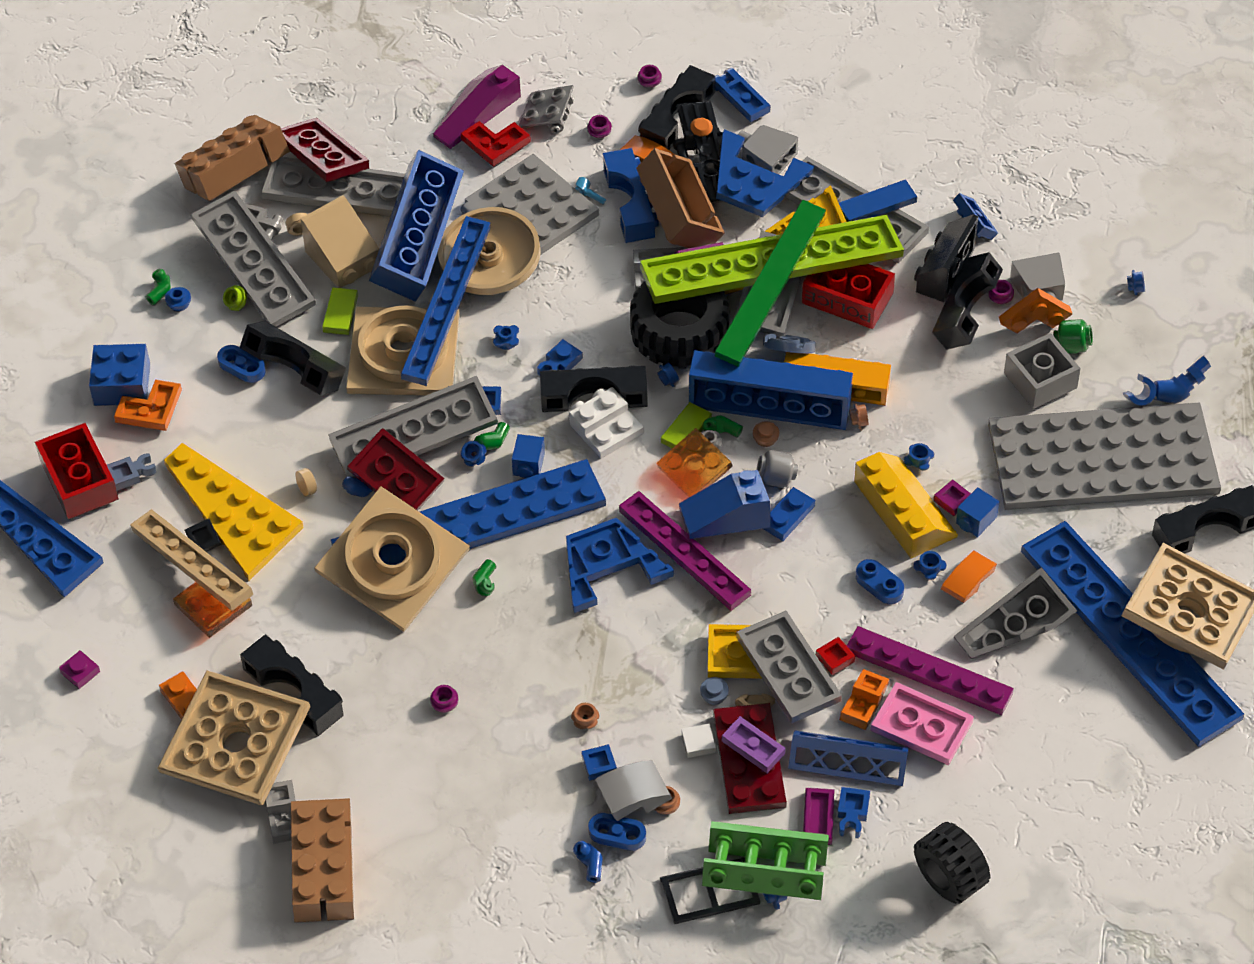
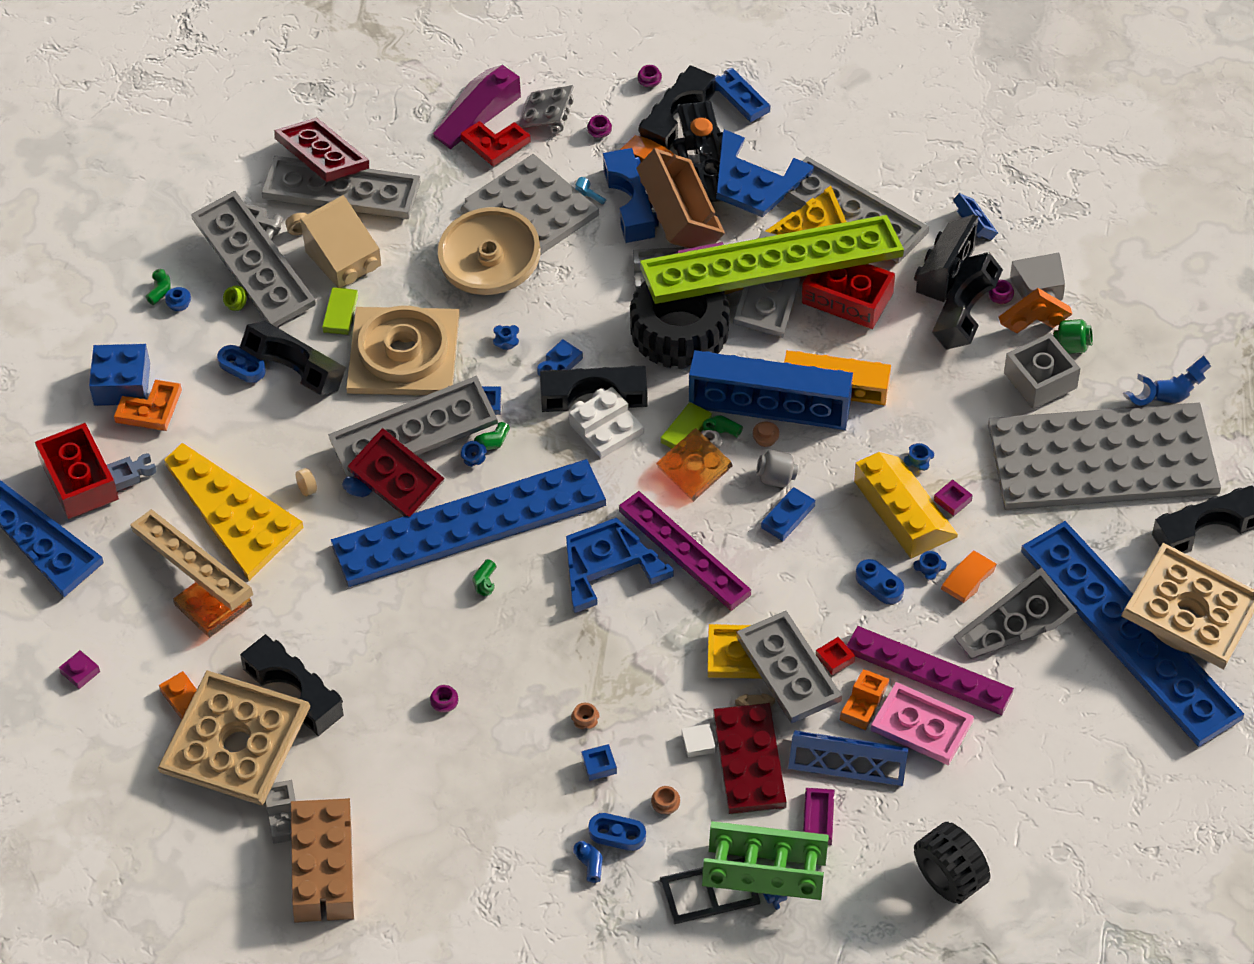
(203, 535): black plate -> none
(231, 157): medium nougat piece -> none
(399, 589): tan piece -> none
(416, 226): blue brick -> none
(445, 301): blue plate -> none
(528, 455): blue brick -> none
(632, 788): light grey slope -> none
(667, 375): blue plate -> none
(714, 690): sand blue plate -> none
(728, 506): blue slope -> none
(753, 744): medium lavender plate -> none
(769, 148): light grey torso -> none
(770, 283): green tile -> none
(789, 343): sand blue tile -> none
(853, 809): blue plate -> none
(859, 415): nougat plate -> none
(878, 201): blue tile -> none
(977, 512): blue brick -> none
(1136, 282): blue plate -> none

